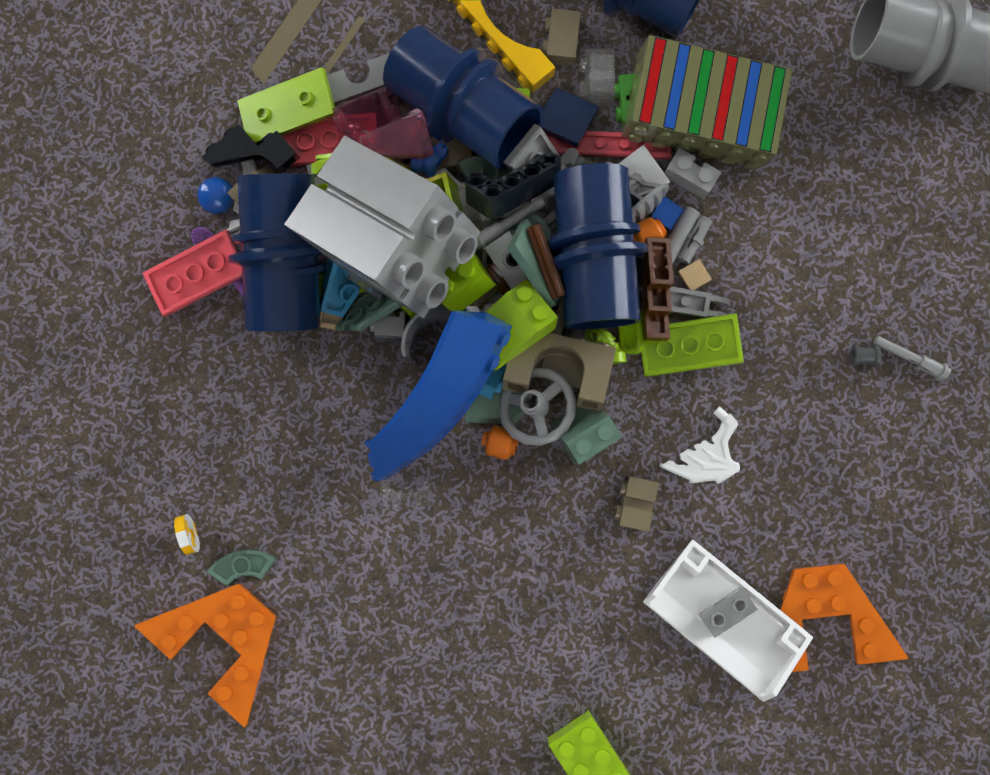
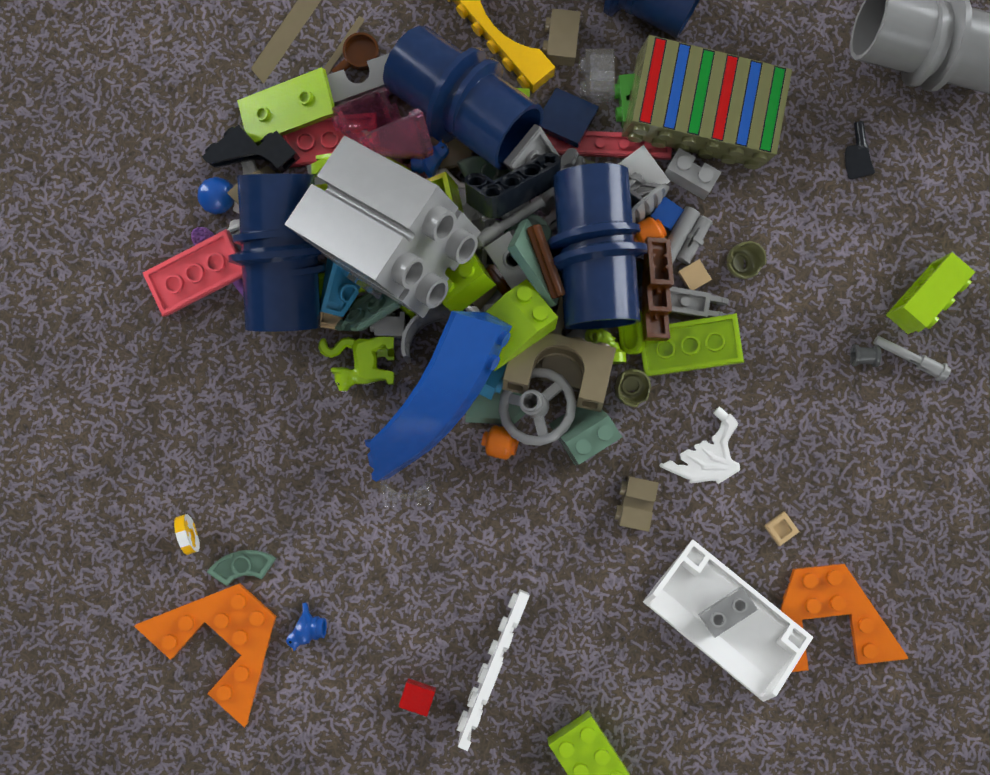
(307, 629): none -> blue animal
(357, 51): none -> reddish brown piece
(365, 360): none -> lime animal
(417, 697): none -> red panel
(490, 671): none -> white wing
(632, 380): none -> olive hair
(754, 256): none -> olive hair
(781, 528): none -> tan tile
(857, 156): none -> black piece
(931, 294): none -> lime brick

